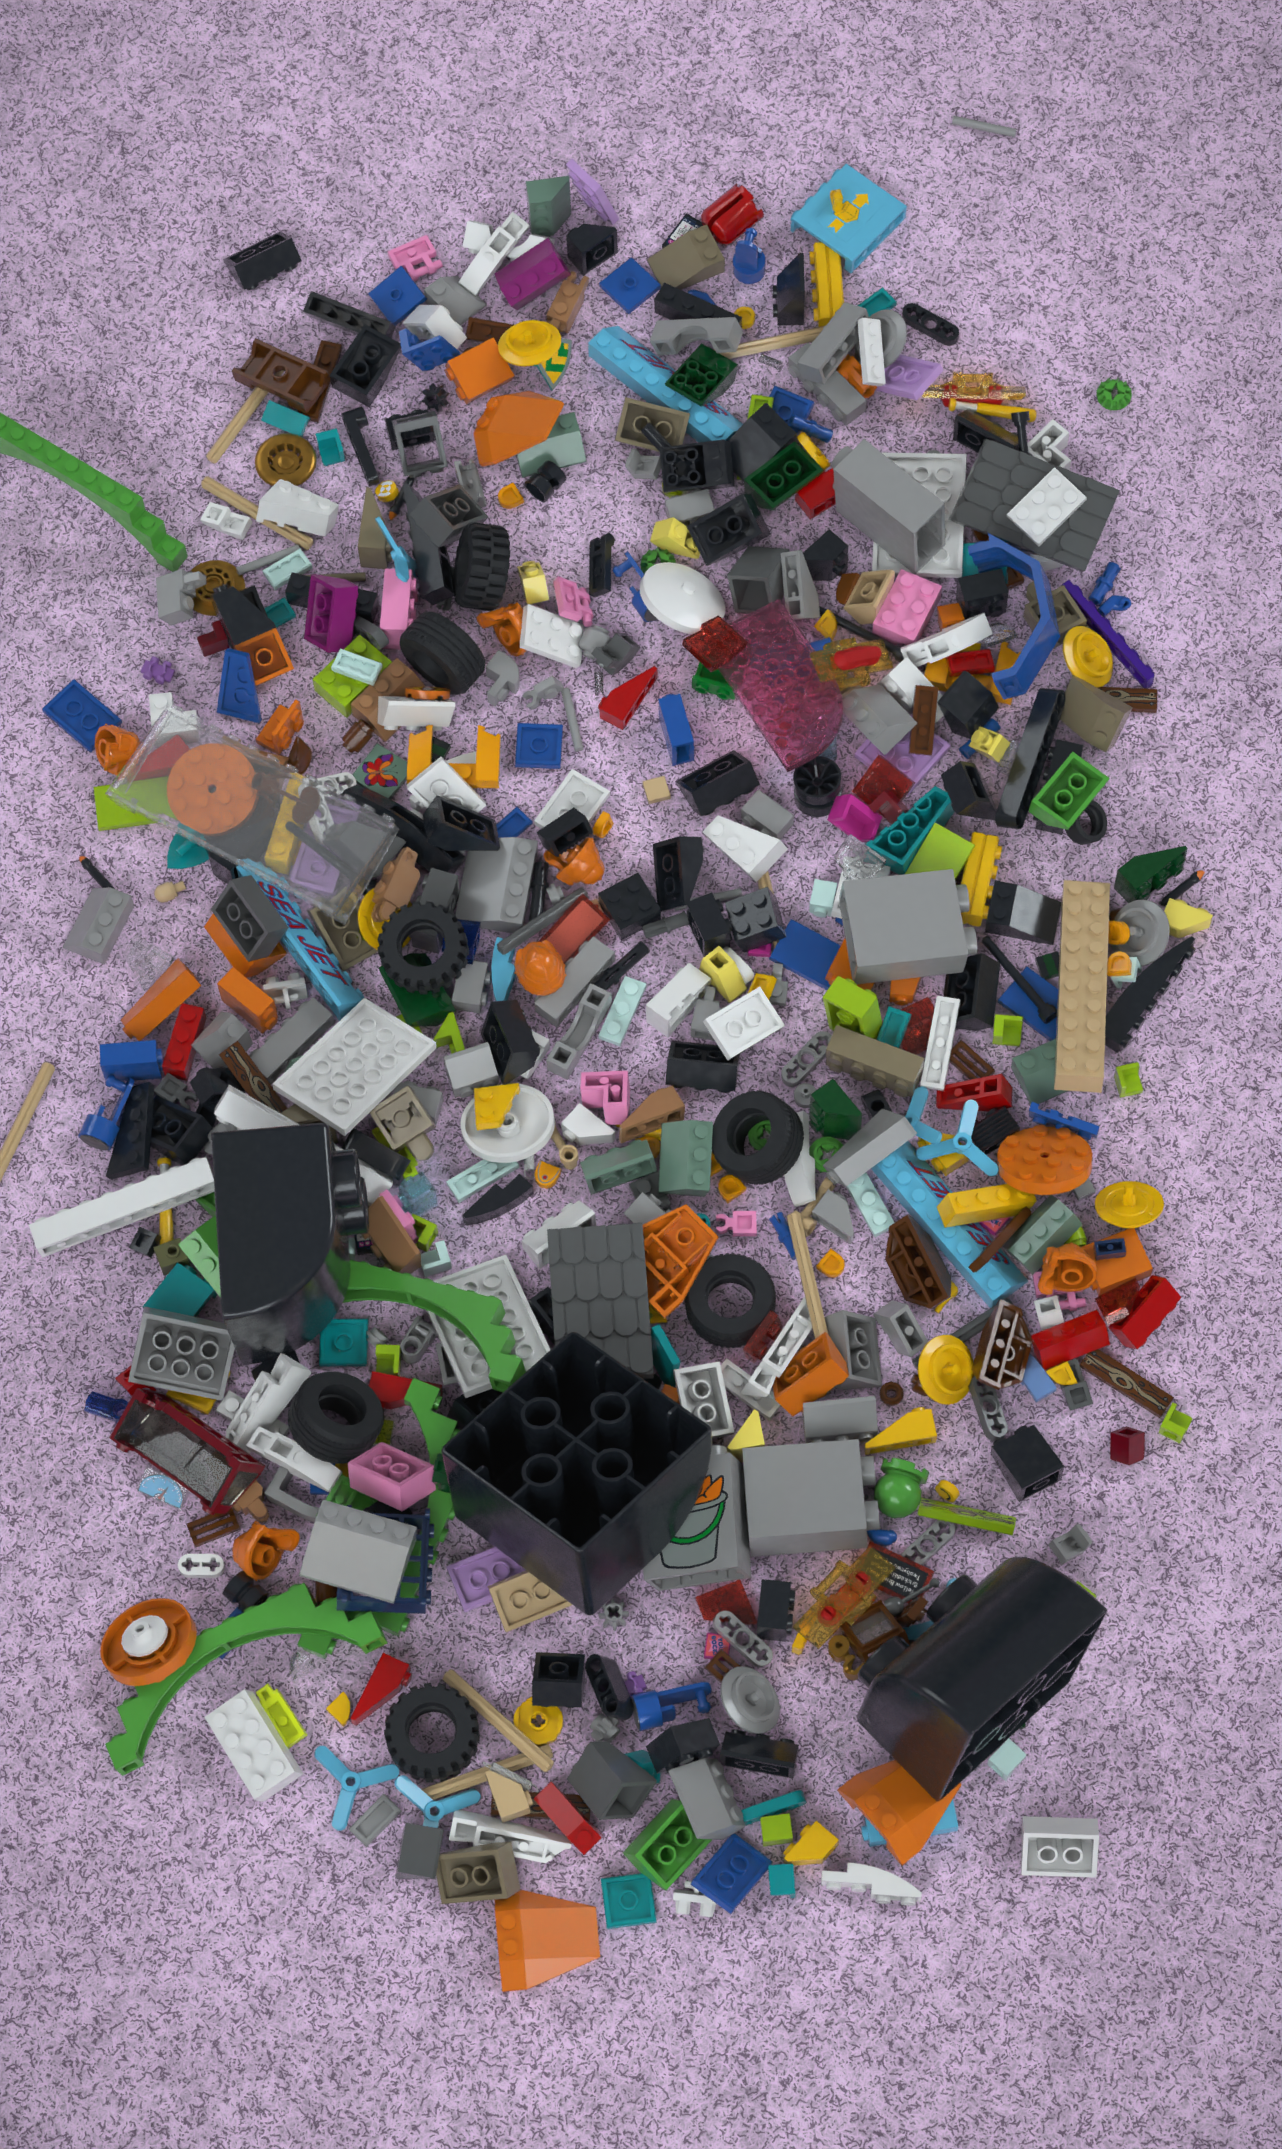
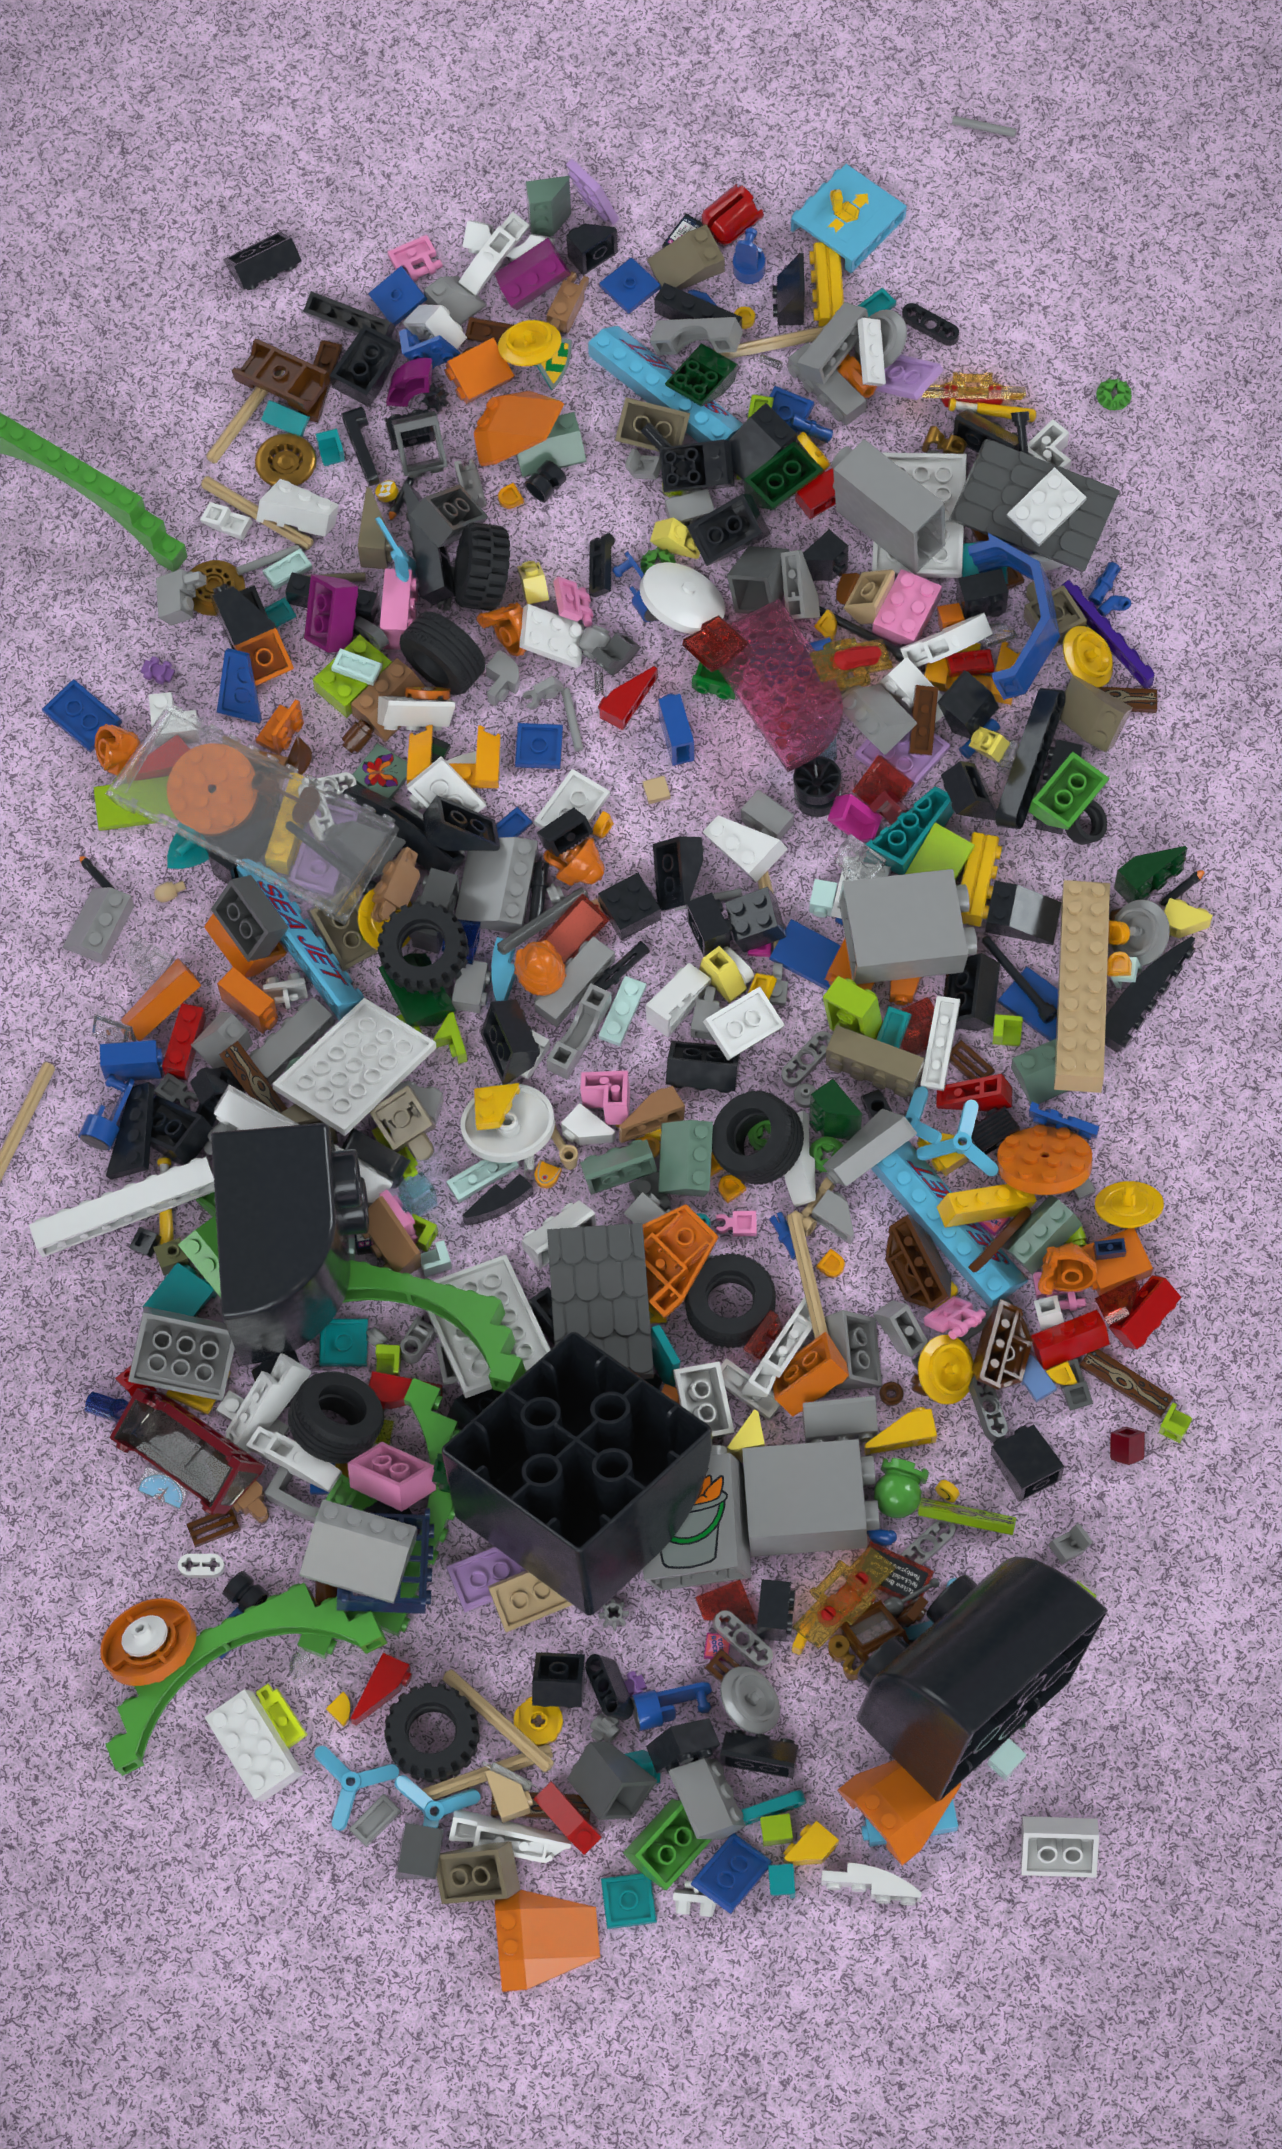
(111, 1030): none -> clear slope
(213, 641): dark red panel -> none
(262, 1548): orange head -> none
(409, 380): none -> magenta brick
(471, 1070): light grey slope -> none
(665, 925): dark grey axle -> none
(718, 783): black slope -> none
(870, 1205): light aqua plate -> none
(950, 1315): none -> bright pink plate
(951, 445): none -> pearl gold leg
(1048, 965): tile -> none
(1128, 1080): lime panel -> none

